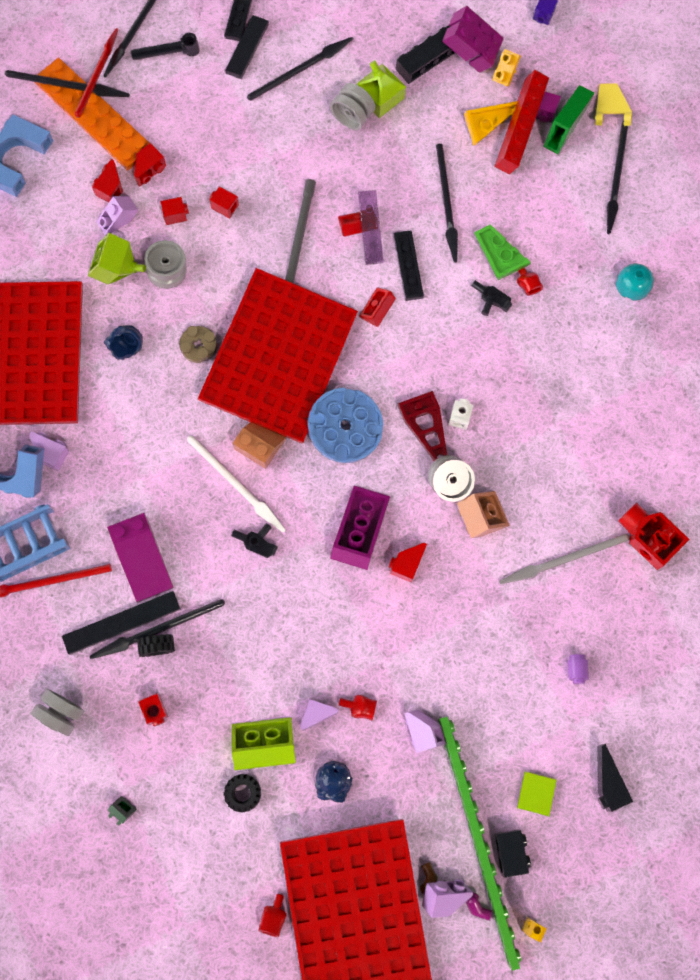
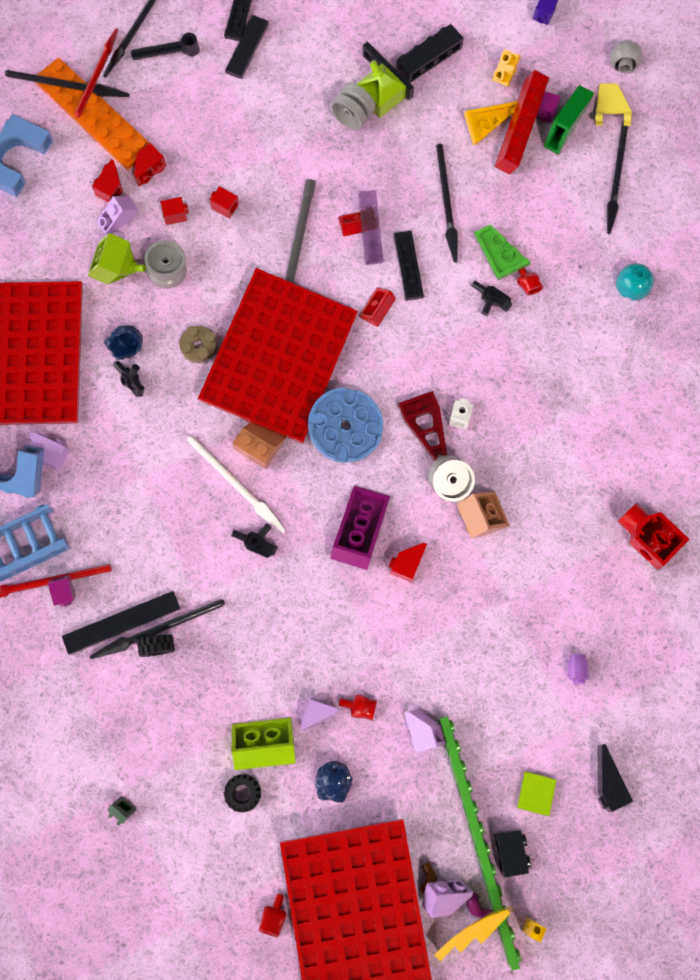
(56, 714): light grey wheel -> none
(61, 591): none -> magenta brick
(130, 378): none -> black piece
(140, 557): magenta slope -> none
(147, 703): red brick -> none
(327, 52): black piece -> none
(372, 54): none -> black tile
(471, 36): magenta piece -> none
(478, 929): none -> yellow slope
(531, 571): light grey piece -> none
(628, 54): none -> light grey plant

